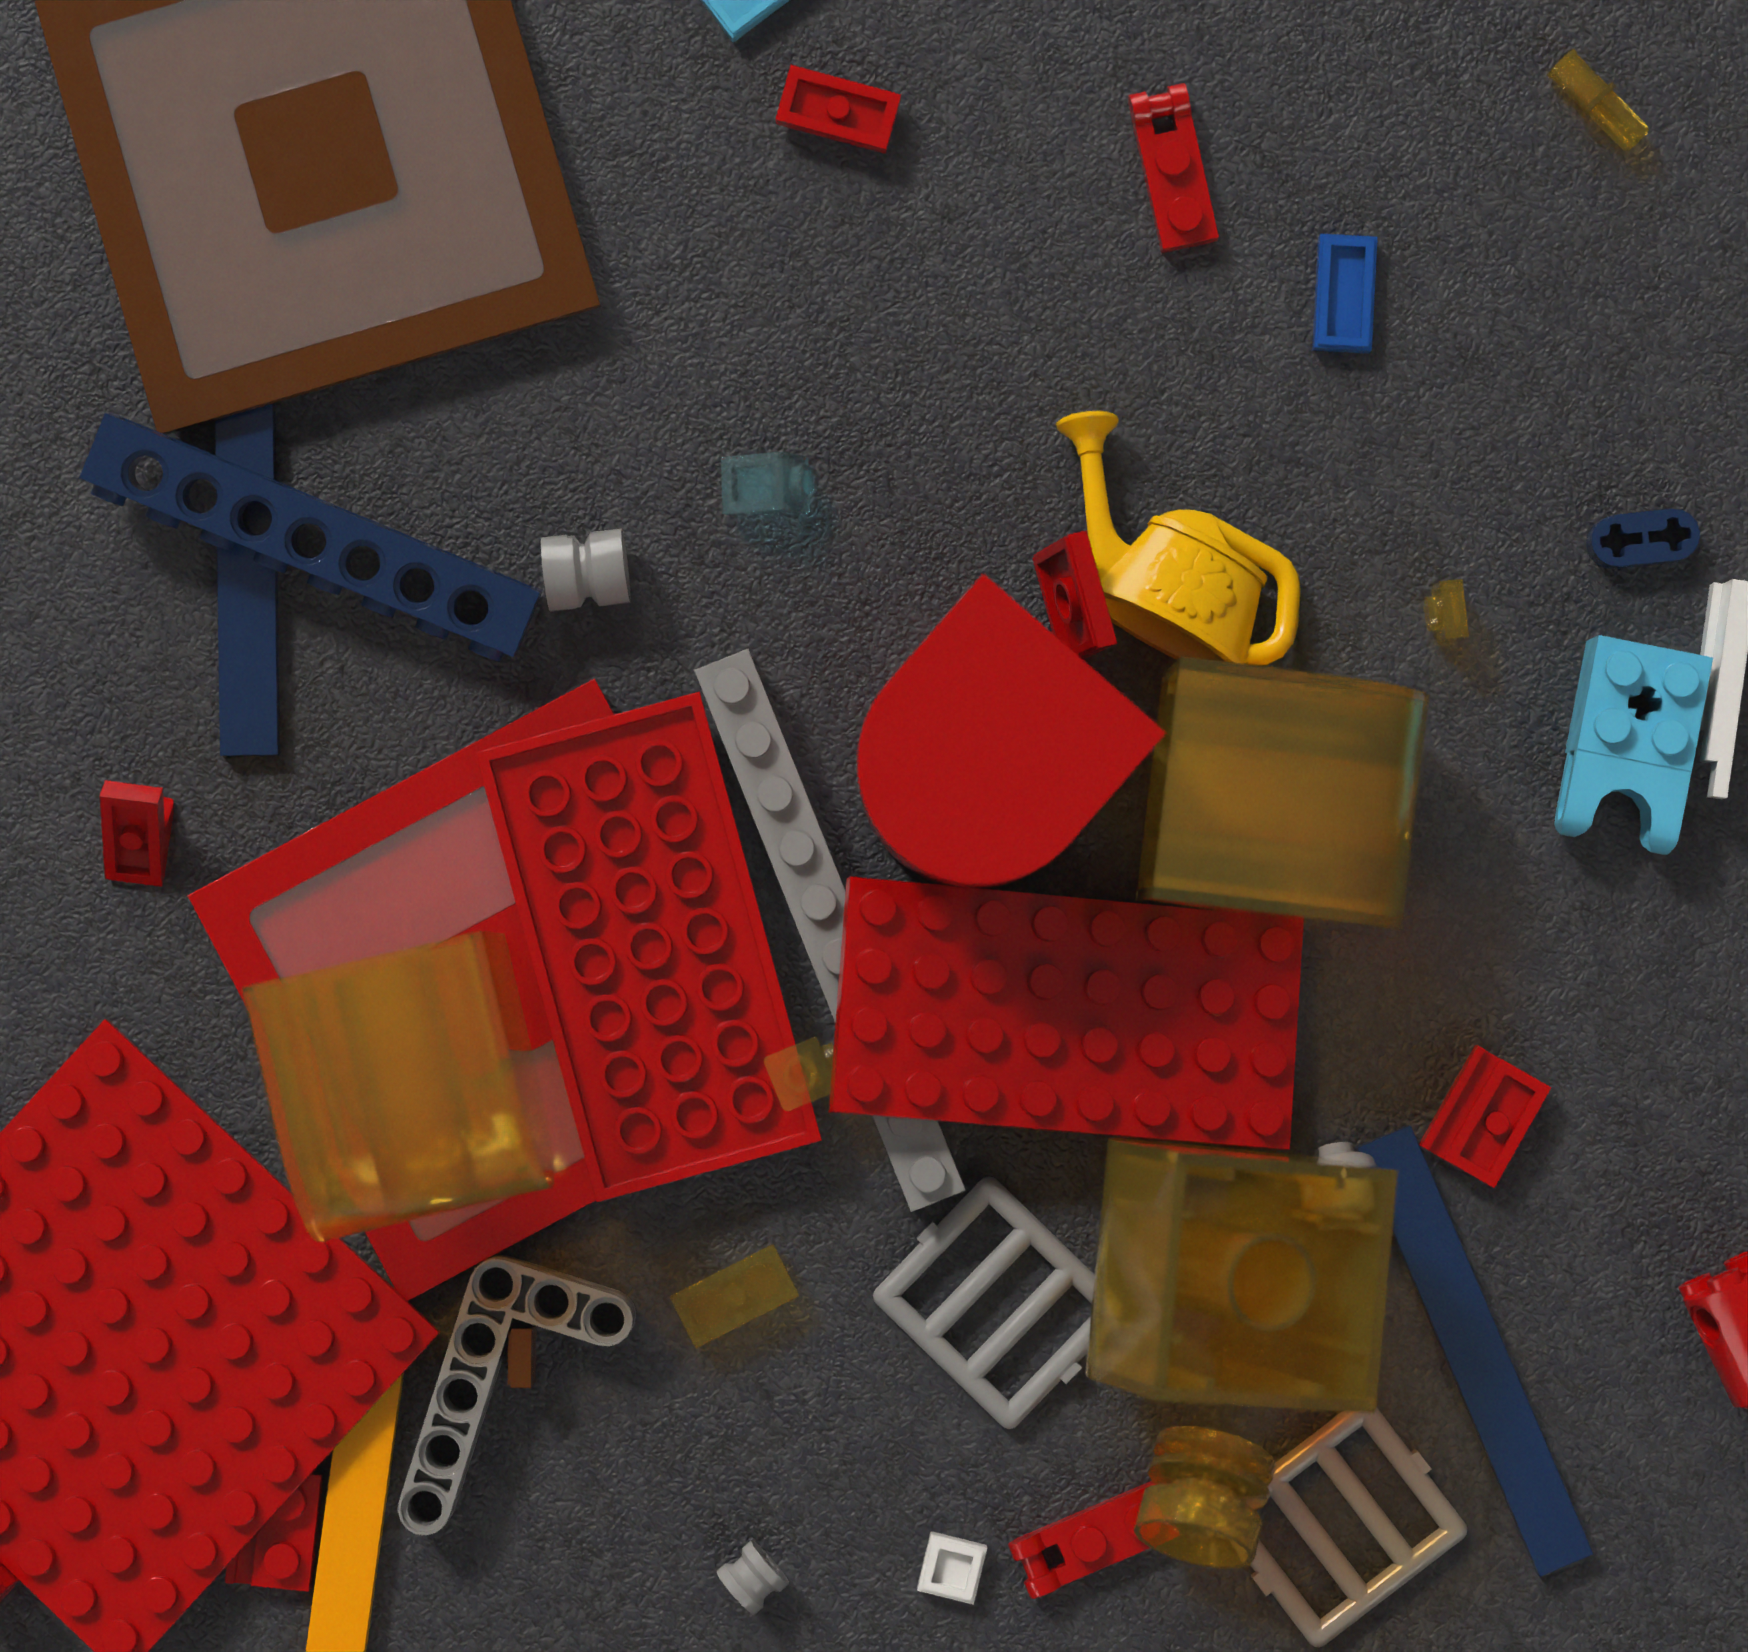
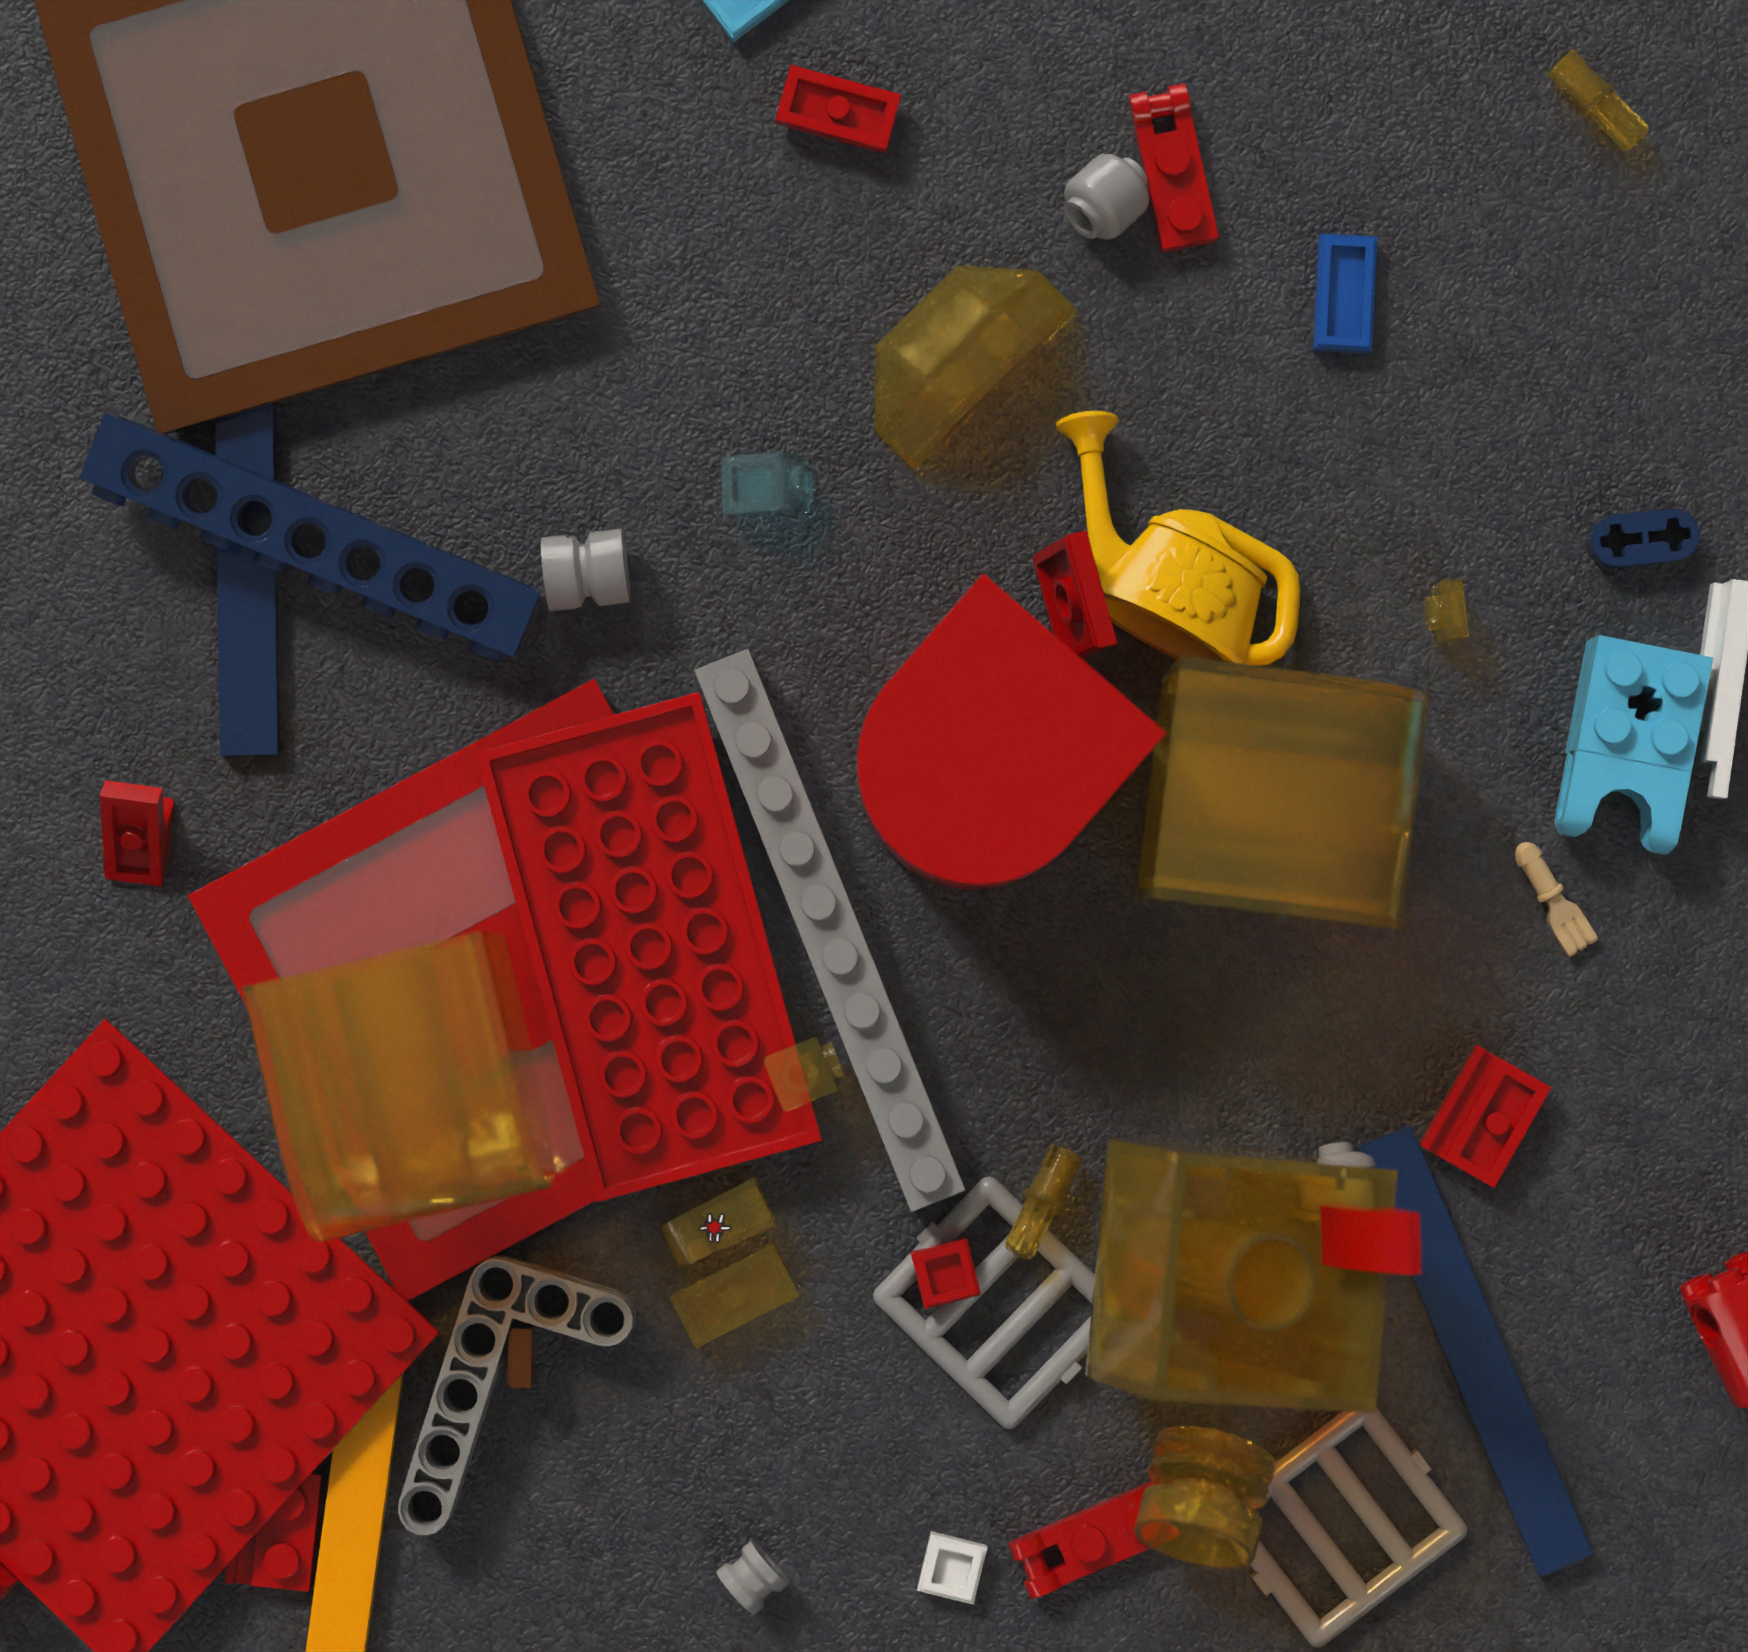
(719, 1222): none -> clear yellow leg
(945, 1273): none -> red tile
(959, 353): none -> clear yellow wedge
(1043, 1201): none -> clear yellow axle
(1066, 1014): red plate -> none
(1106, 196): none -> light grey head
(1370, 1239): none -> red slope
(1563, 916): none -> tan piece

